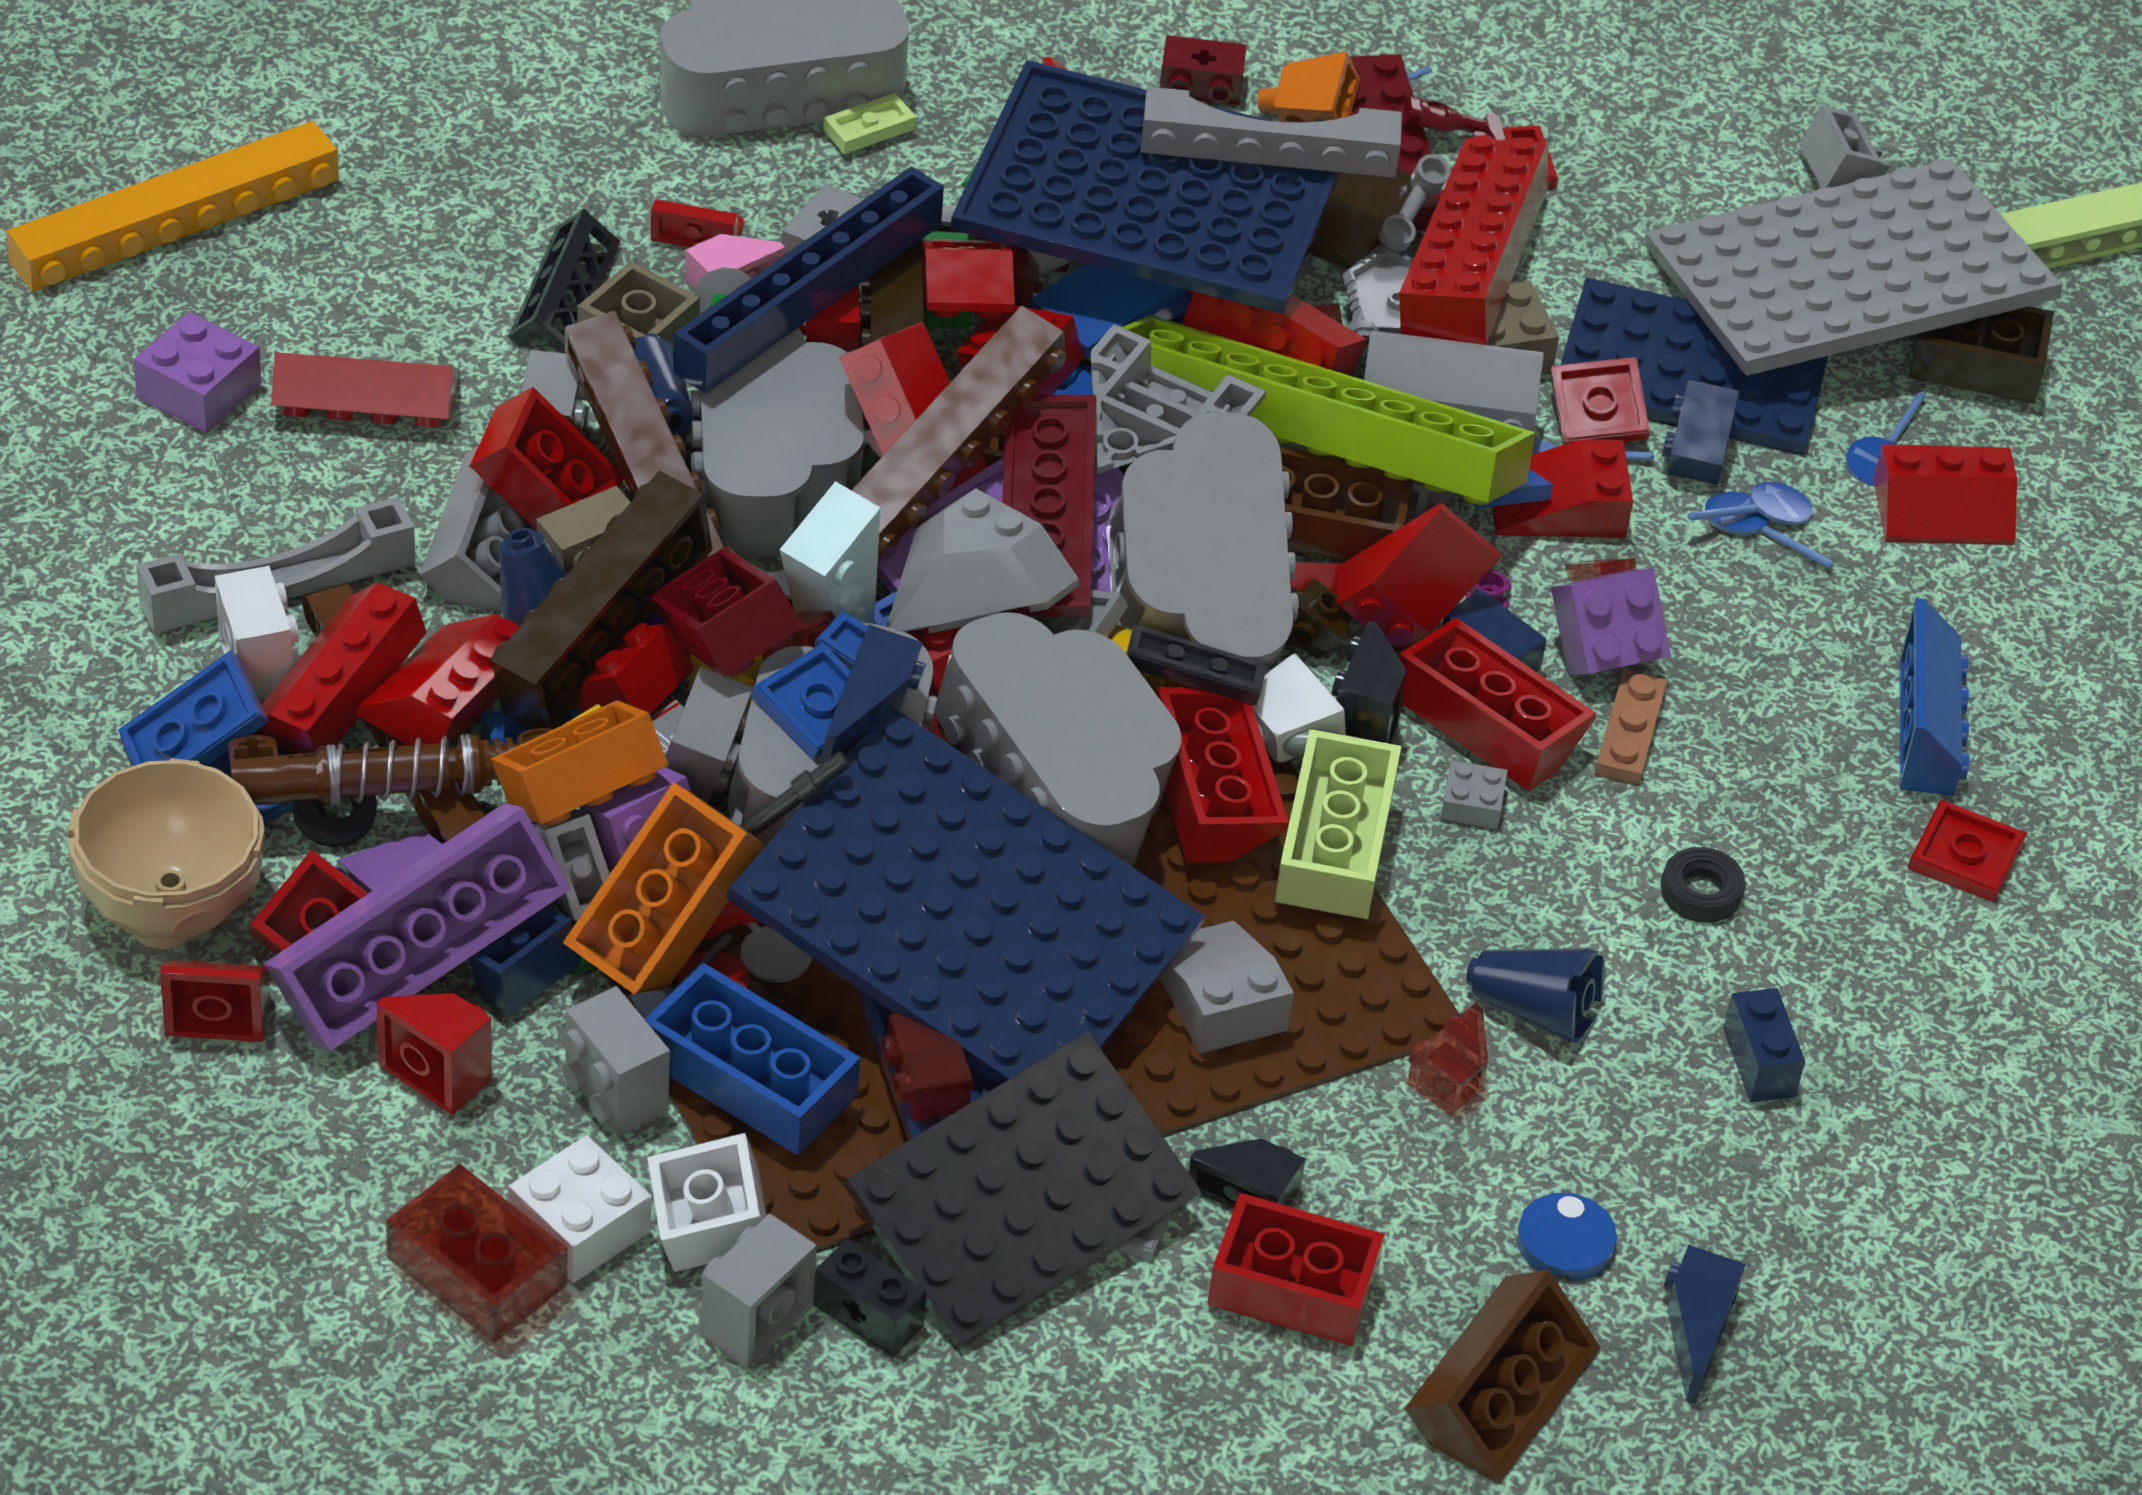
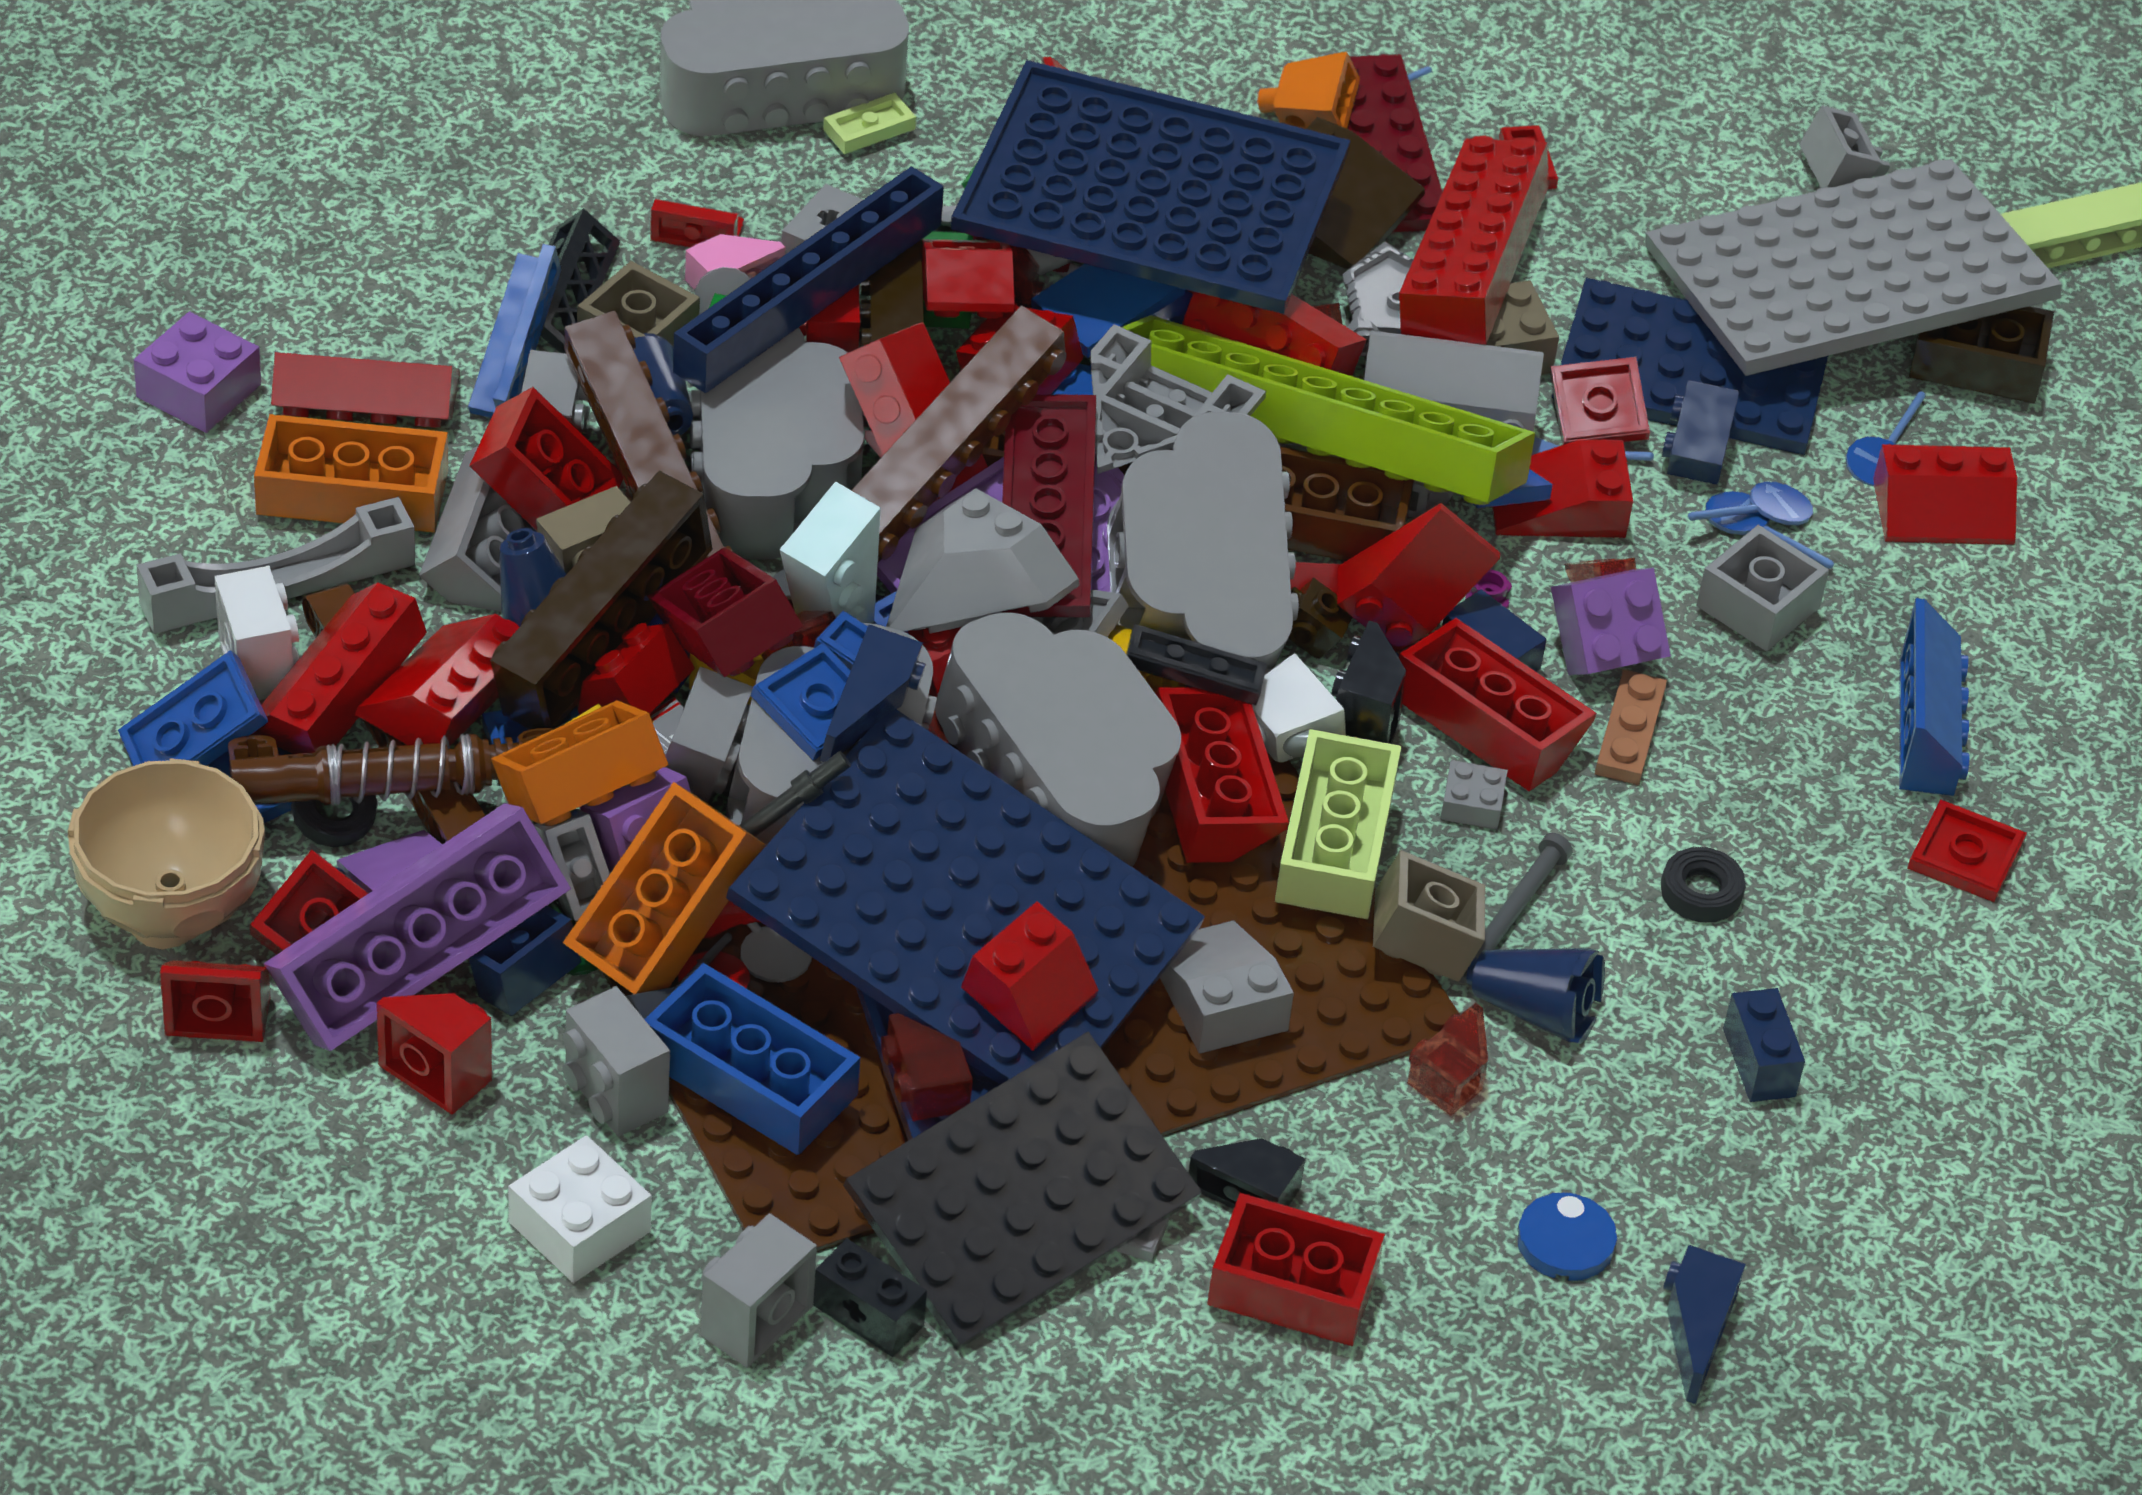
(172, 206): light orange brick -> none
(335, 466): none -> orange brick
(477, 1253): clear red brick -> none
(516, 330): none -> fence
(705, 1199): white brick -> none
(1031, 976): none -> red slope
(1205, 68): dark red brick -> none
(1353, 144): light grey arch -> none
(1426, 181): light grey bar -> none
(1429, 916): none -> dark tan brick
(1444, 118): dark red piece -> none
(1504, 1374): reddish brown slope -> none
(1553, 850): none -> dark grey bar
(1762, 587): none -> light grey brick

